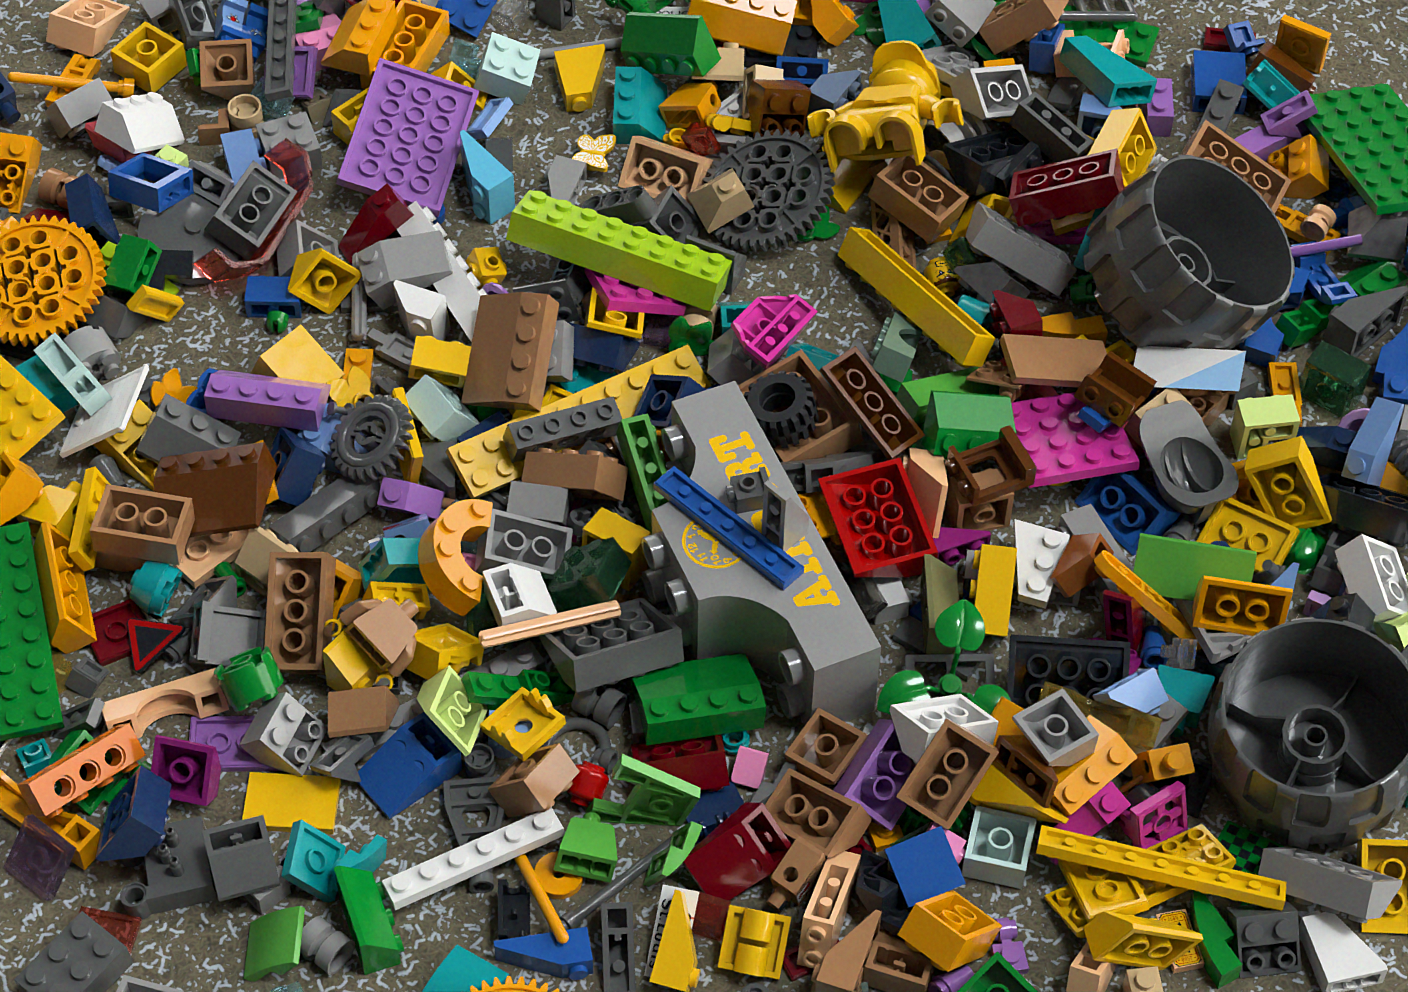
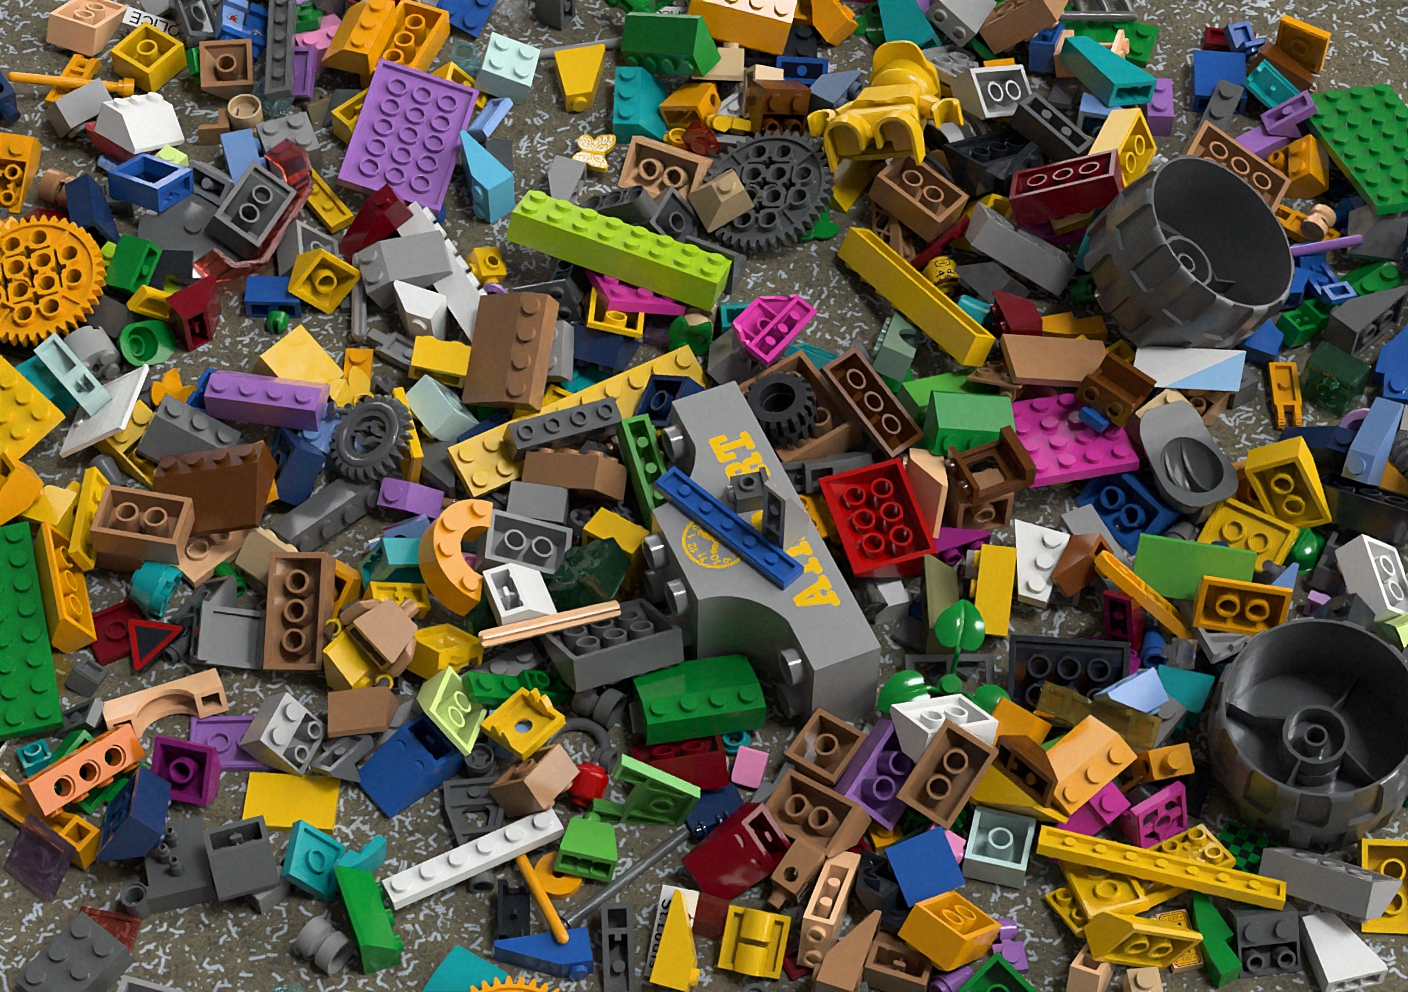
(136, 18): none -> white sticker
(147, 339): none -> green piece
(195, 312): none -> dark red slope
(249, 678): green brick -> none
(274, 943): bright green slope -> none
(328, 206): none -> yellow plate
(673, 856): bright green slope -> none
(935, 247): none -> dark red tile
(959, 254): clear green tile -> none
(1058, 730): light grey slope -> none
(1262, 421): yellowish green brick -> none

